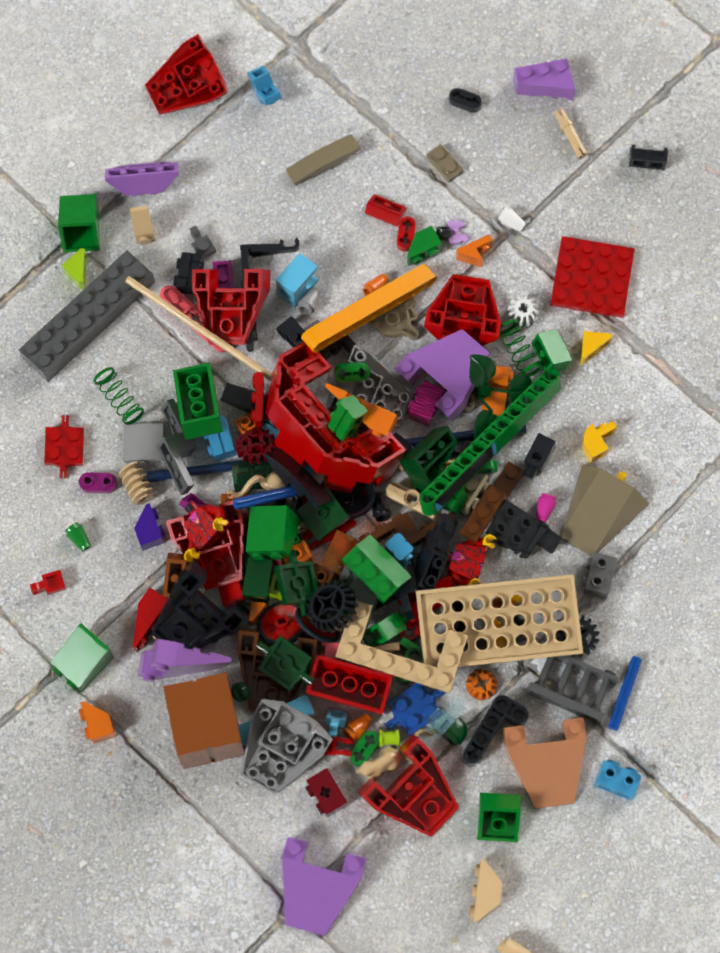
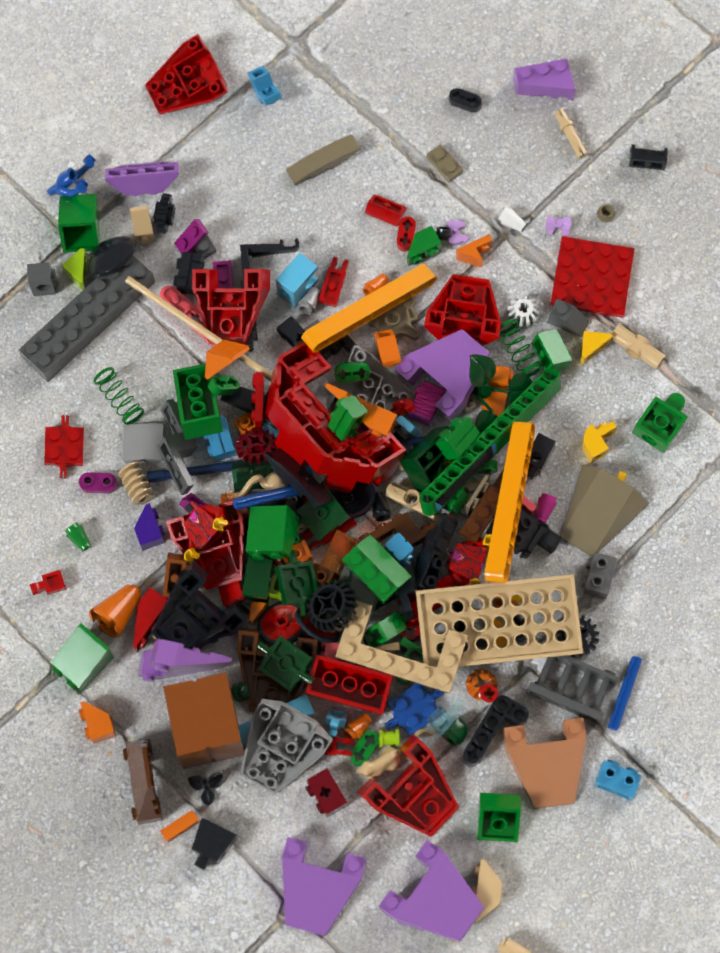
(42, 279): none -> dark grey brick
(70, 176): none -> blue piece
(111, 255): none -> black dish
(116, 610): none -> orange cone
(146, 802): none -> reddish brown wedge
(164, 213): none -> black gear
(179, 826): none -> orange piece
(191, 236): none -> magenta plate
(199, 783): none -> black plant
(211, 843): none -> black torso
(223, 355): none -> orange slope
(223, 385): none -> green beam
(333, 283): none -> red hinge
(387, 348): none -> orange slope
(403, 406): none -> red plate
(407, 427): none -> medium azure plate
(439, 902): none -> medium lavender wedge
(457, 437): none -> green brick
(483, 688): none -> red bush
(509, 502): none -> light orange beam
(528, 506): none -> coral tile
(564, 224): none -> lavender piece
(568, 318): none -> dark grey slope
(608, 209): none -> dark tan plate
(638, 346): none -> tan piece
(661, 421): none -> green brick

